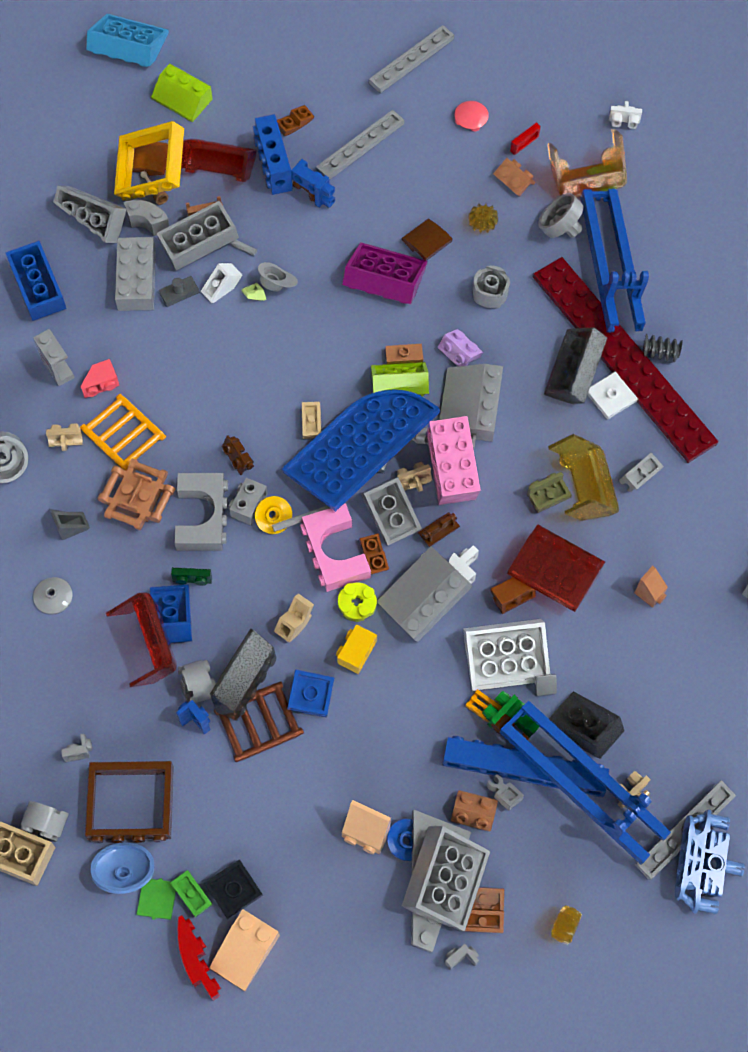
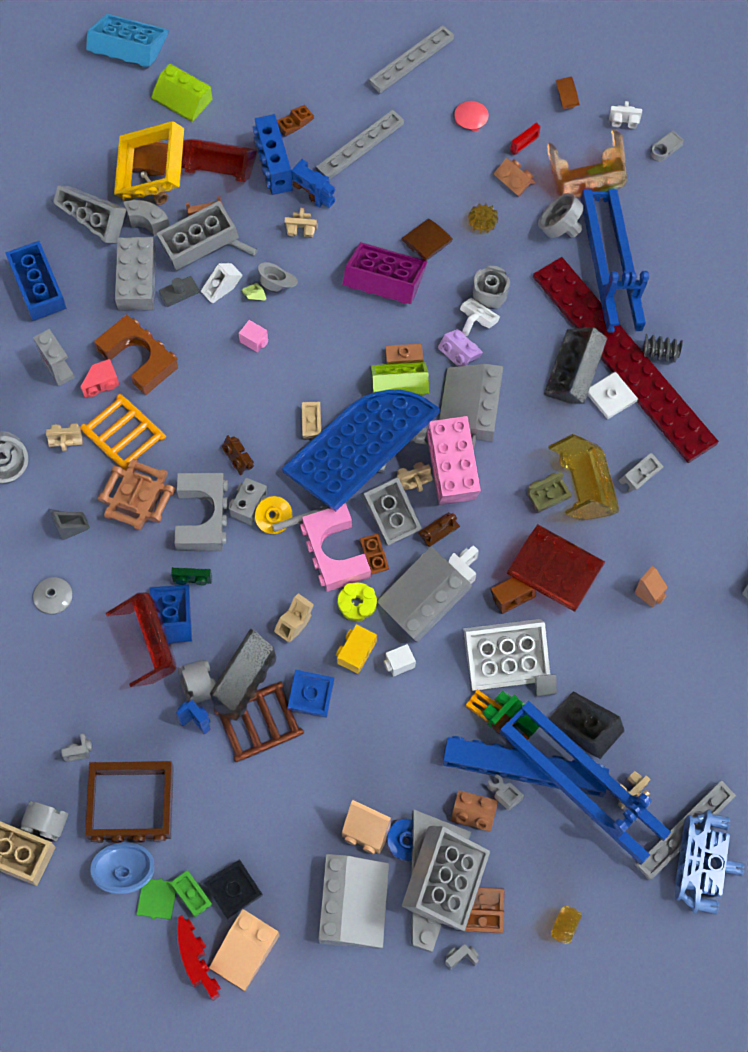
(129, 333): none -> dark orange arch
(253, 336): none -> bright pink brick
(298, 221): none -> tan hips
(353, 902): none -> light grey slope
(399, 660): none -> white brick
(477, 312): none -> white plate
(567, 93): none -> dark orange slope
(669, 144): none -> light grey piece

